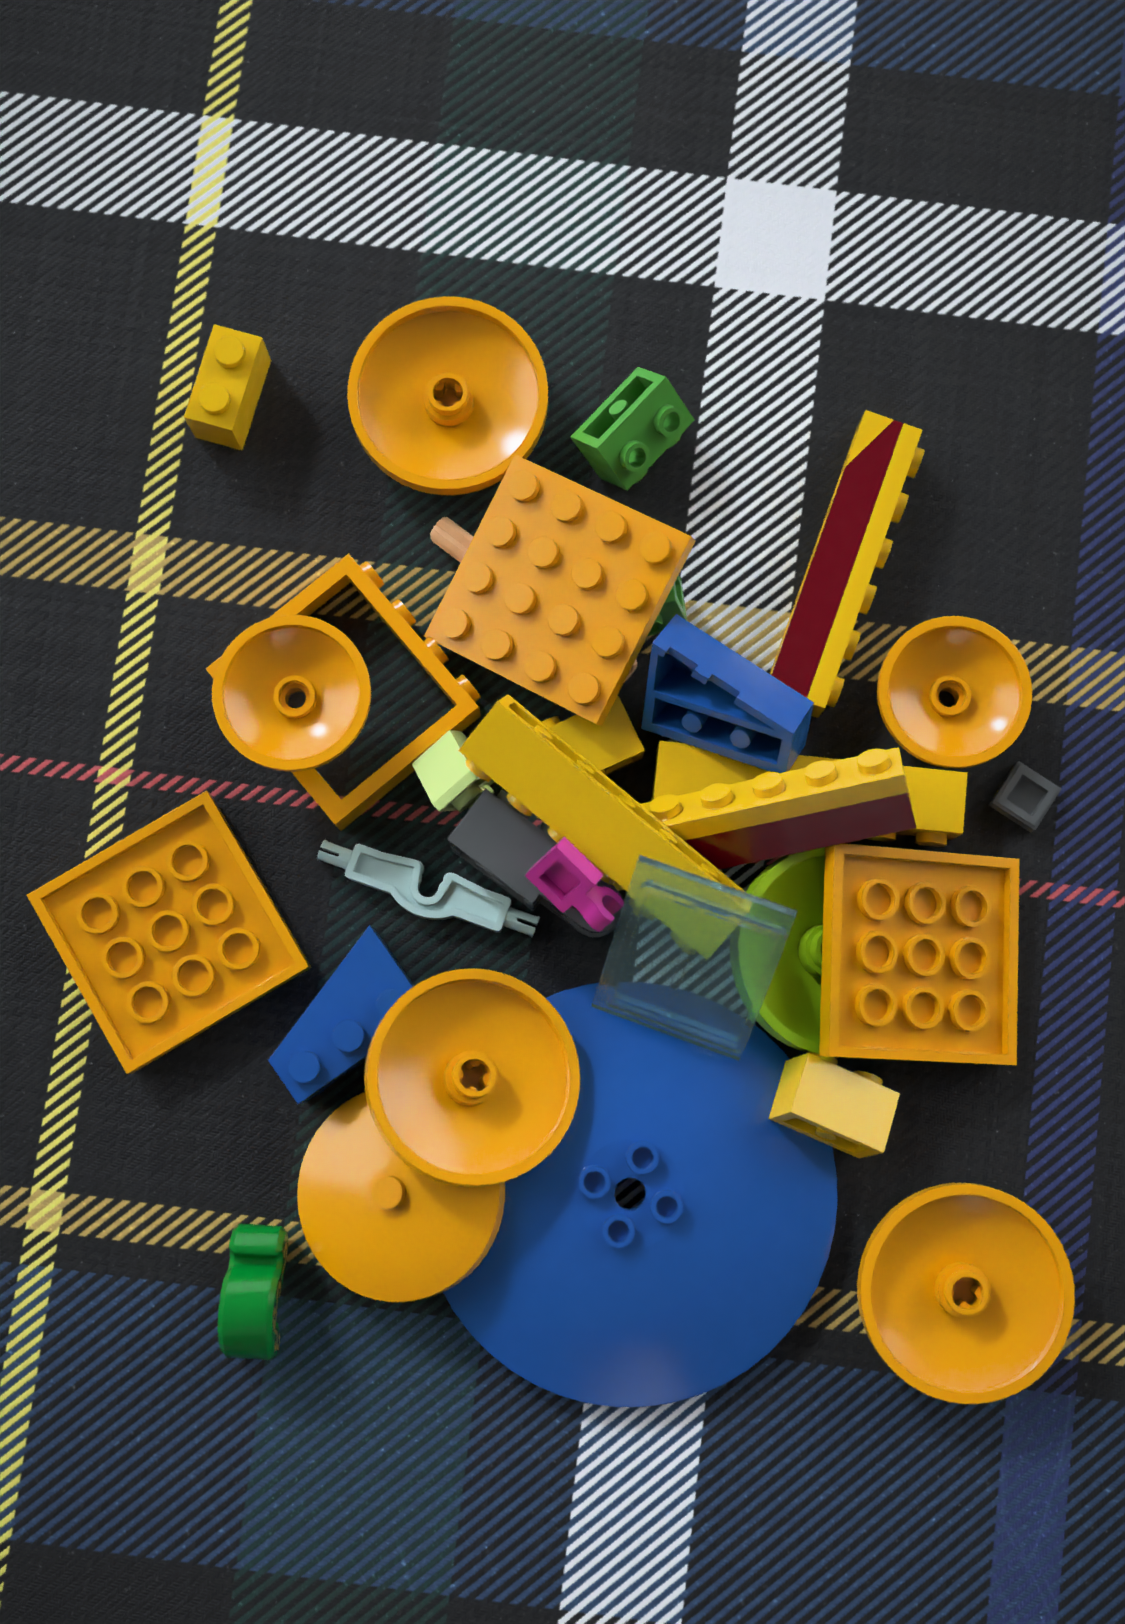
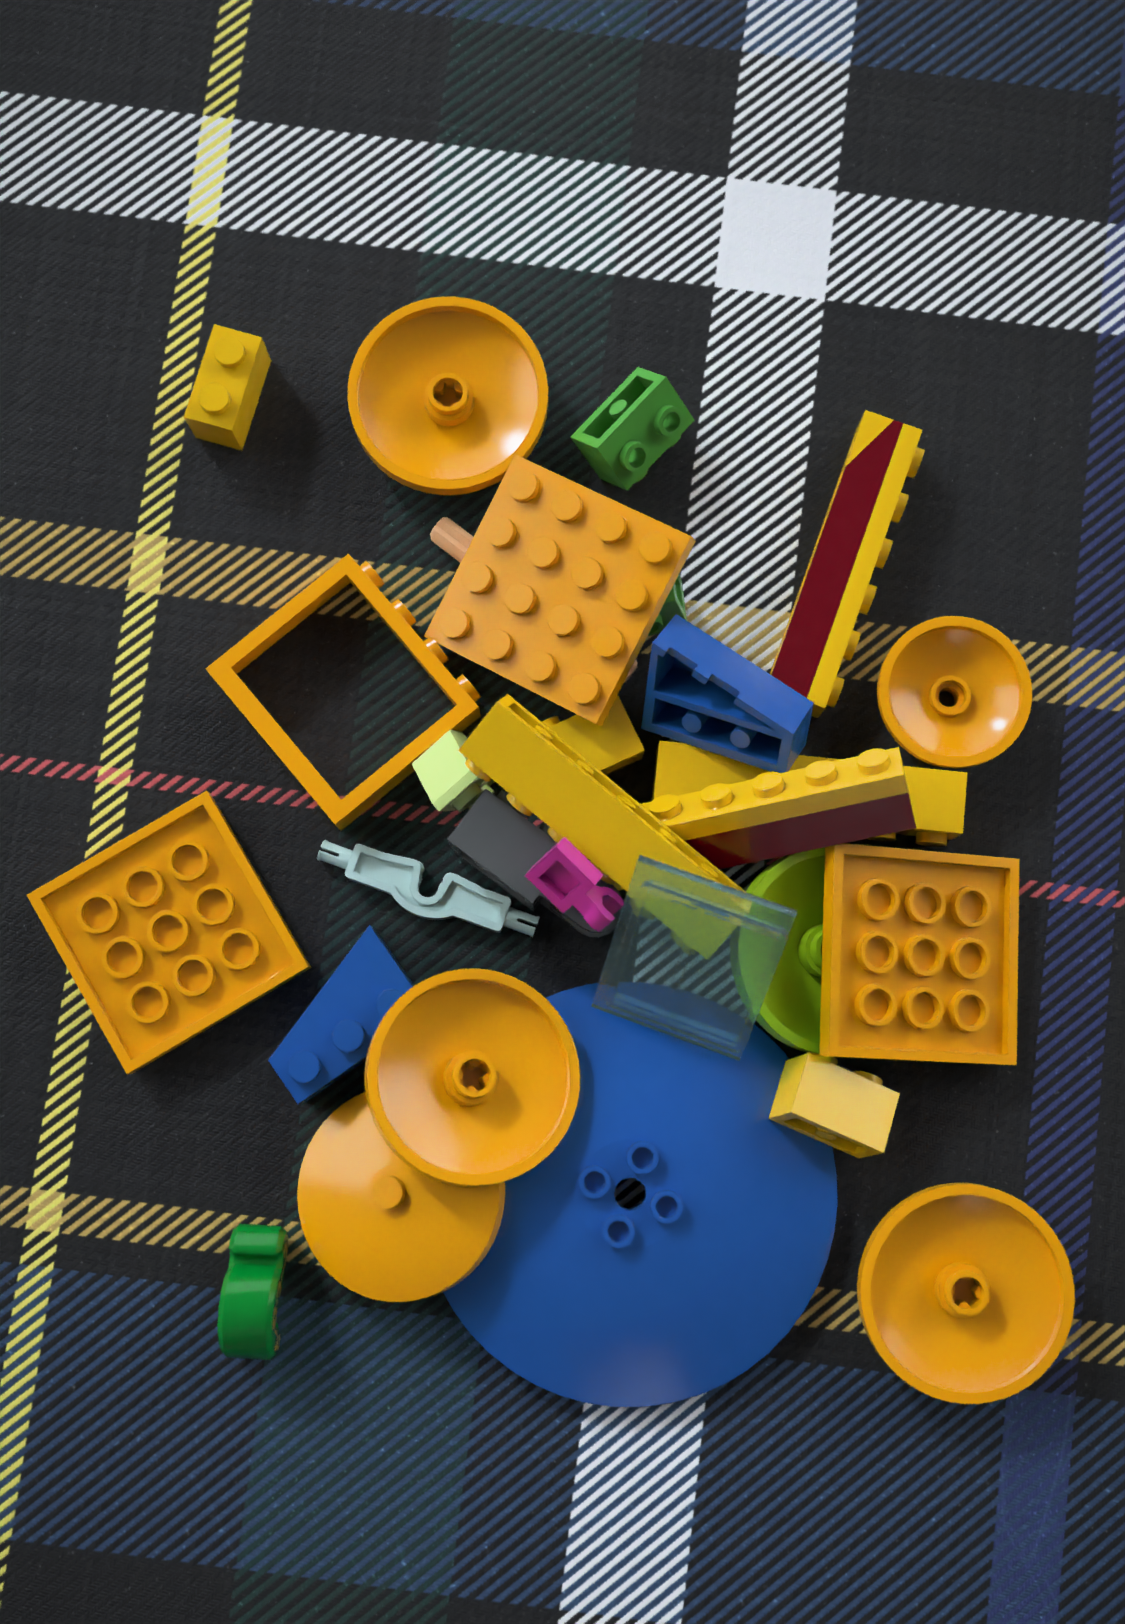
(270, 665): light orange dish -> none
(1024, 796): dark grey tile -> none

